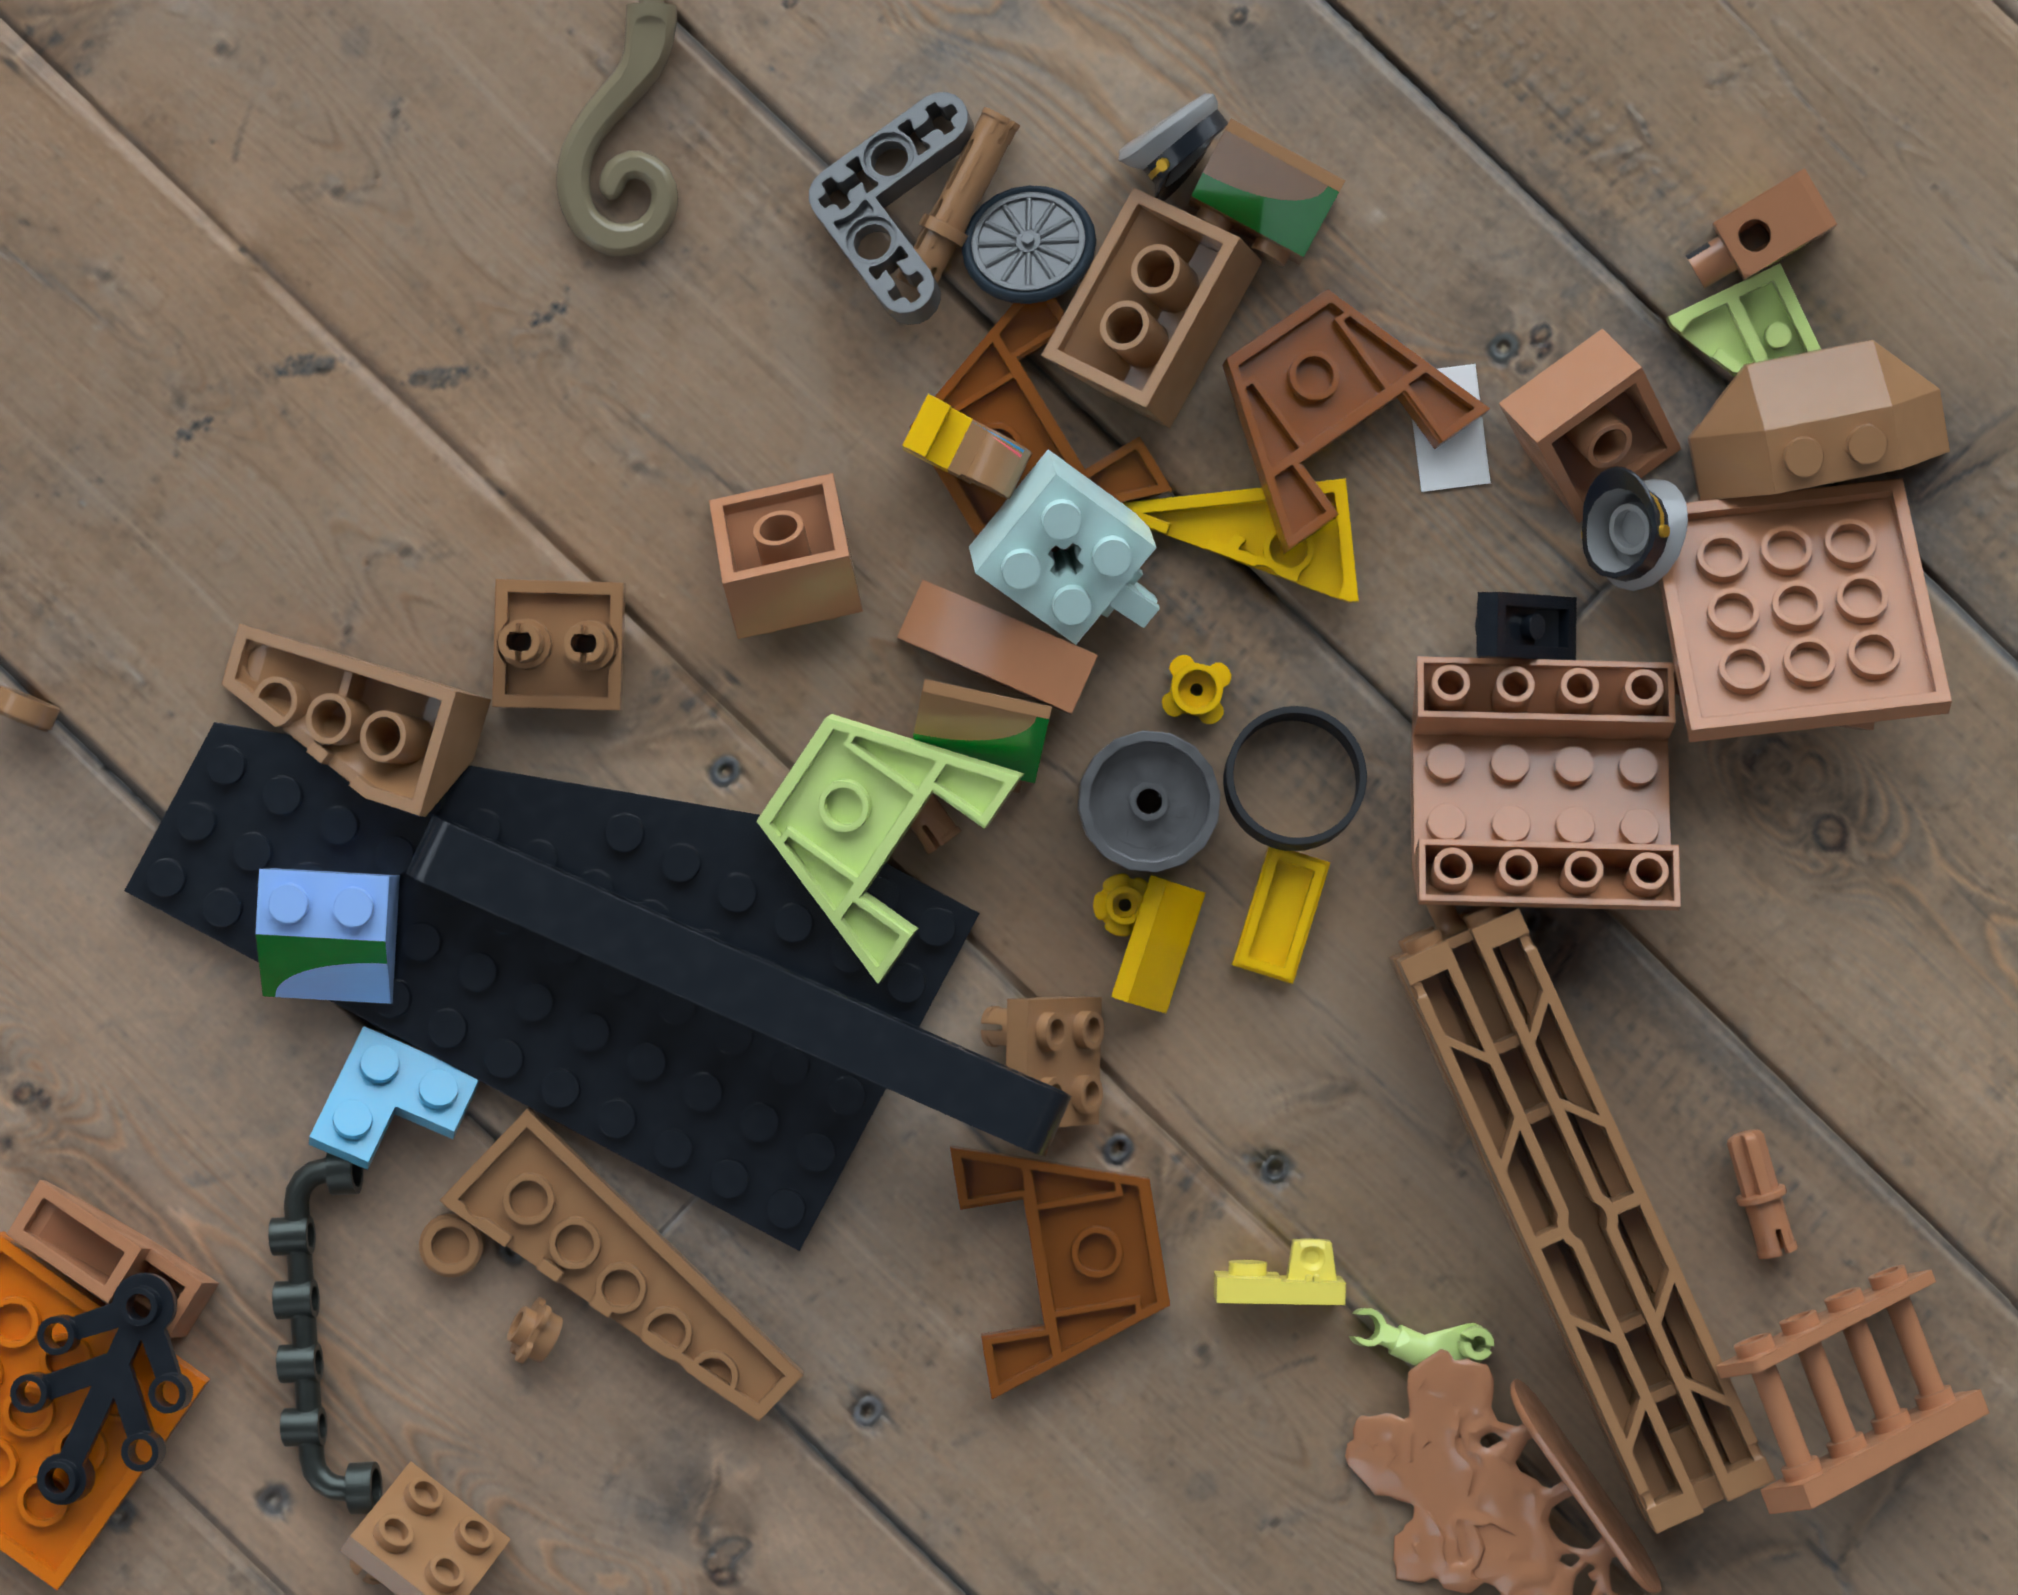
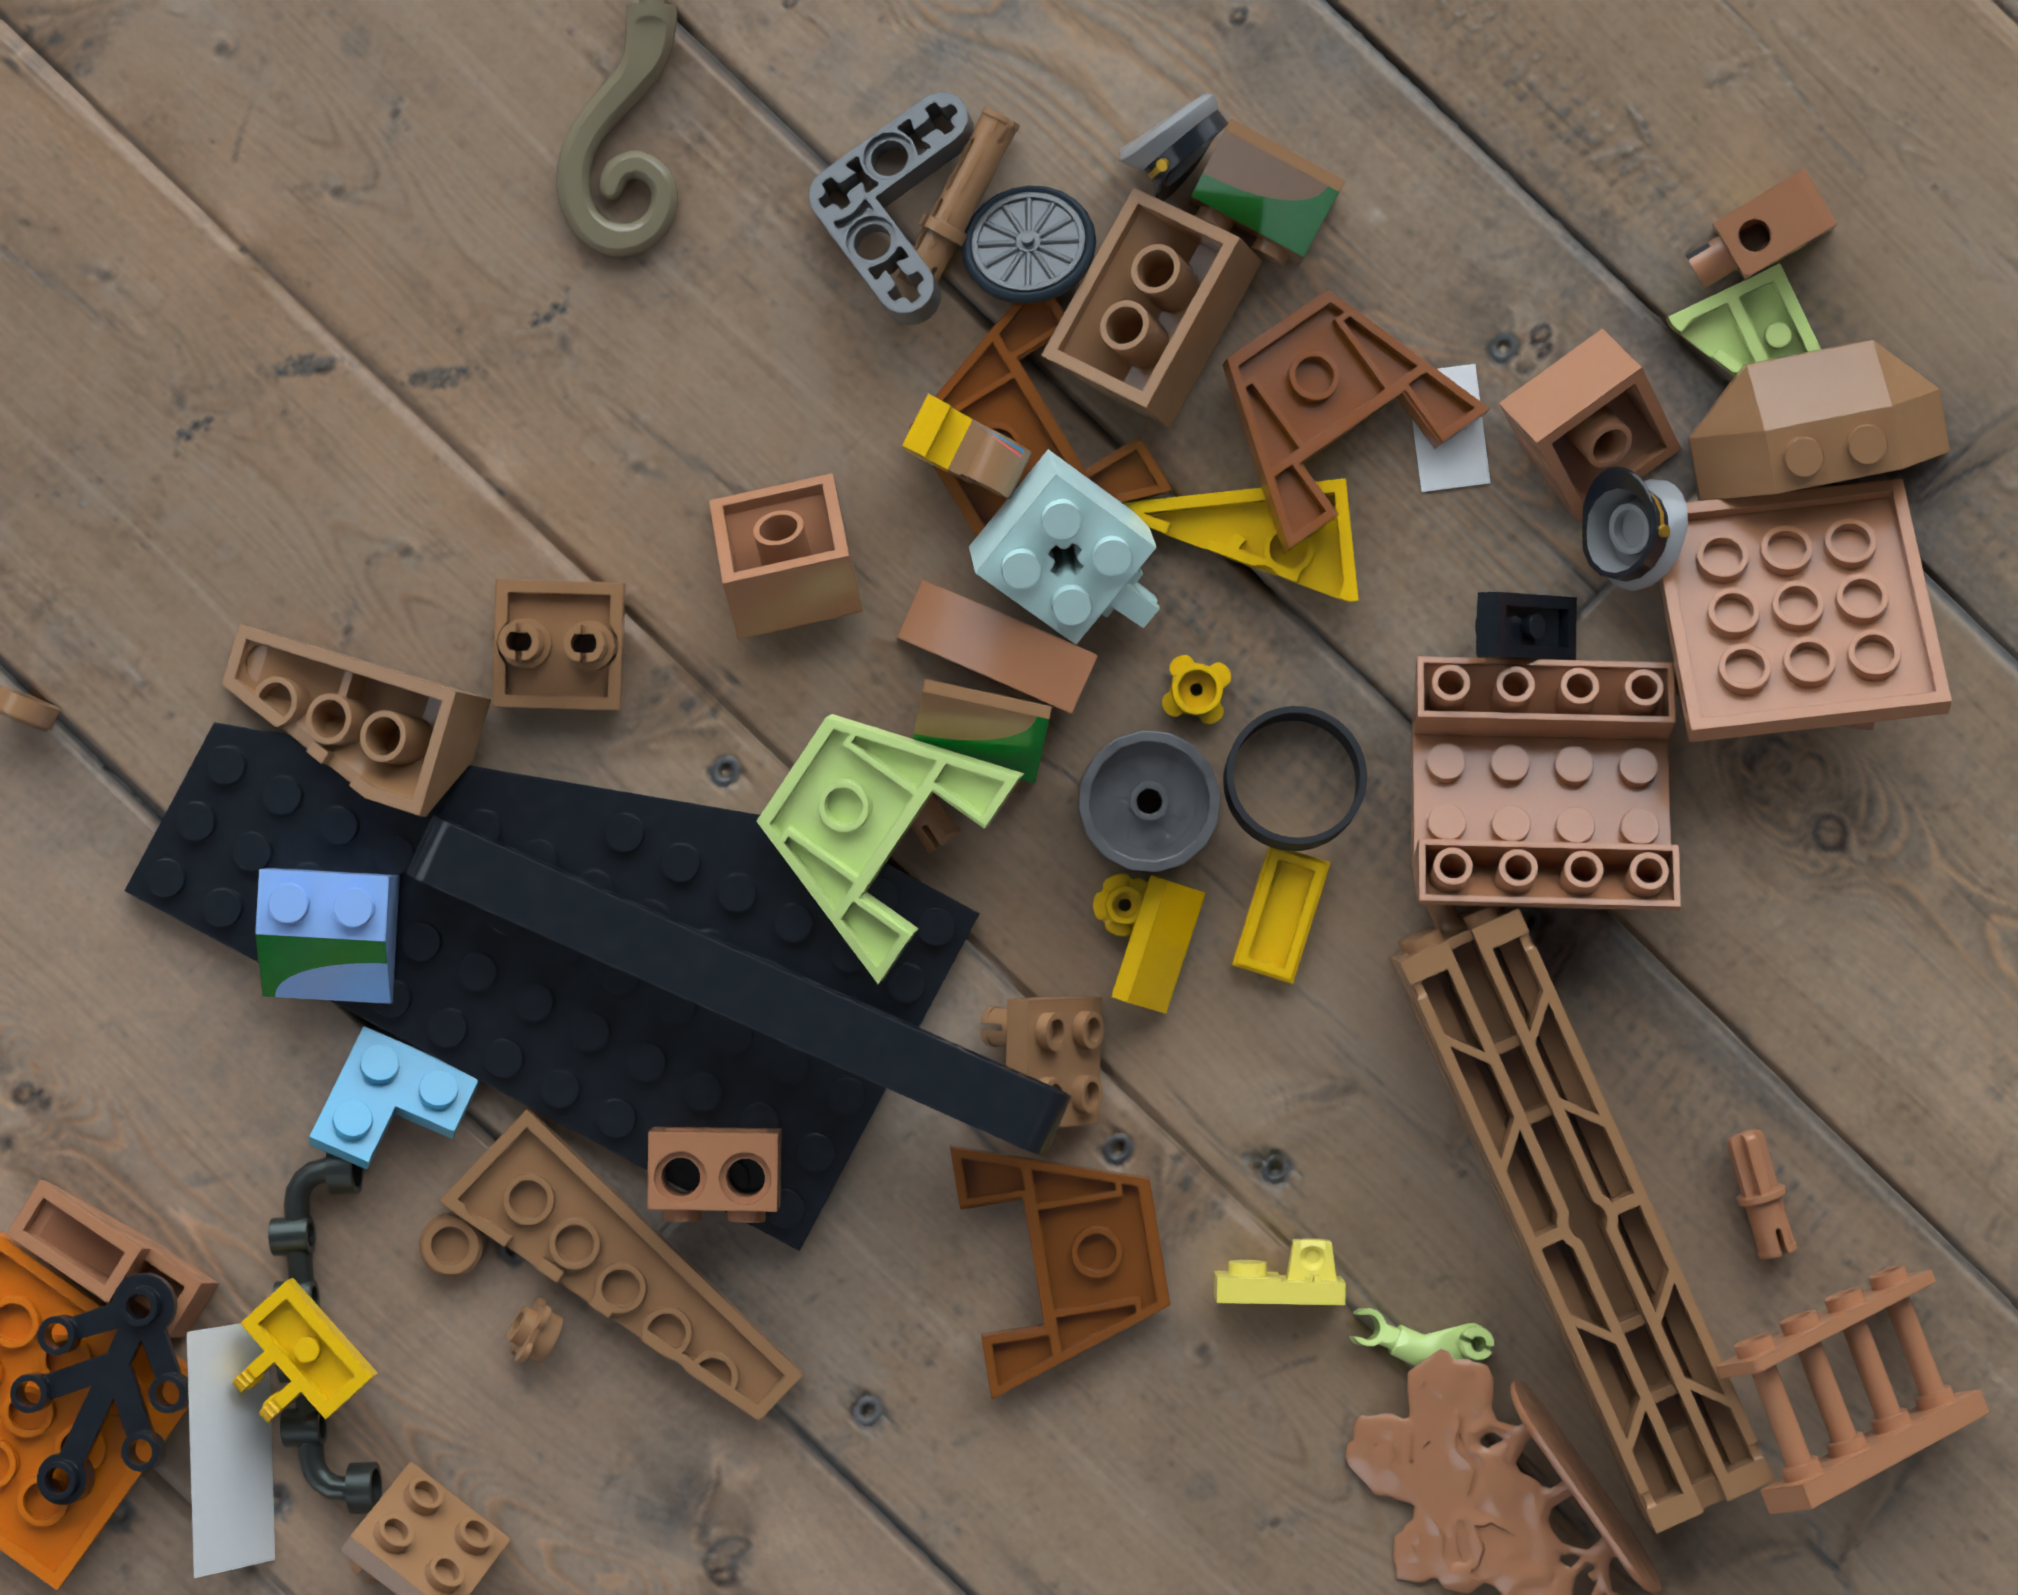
(228, 1454): none -> white sticker
(306, 1349): none -> yellow hinge
(714, 1153): none -> nougat brick

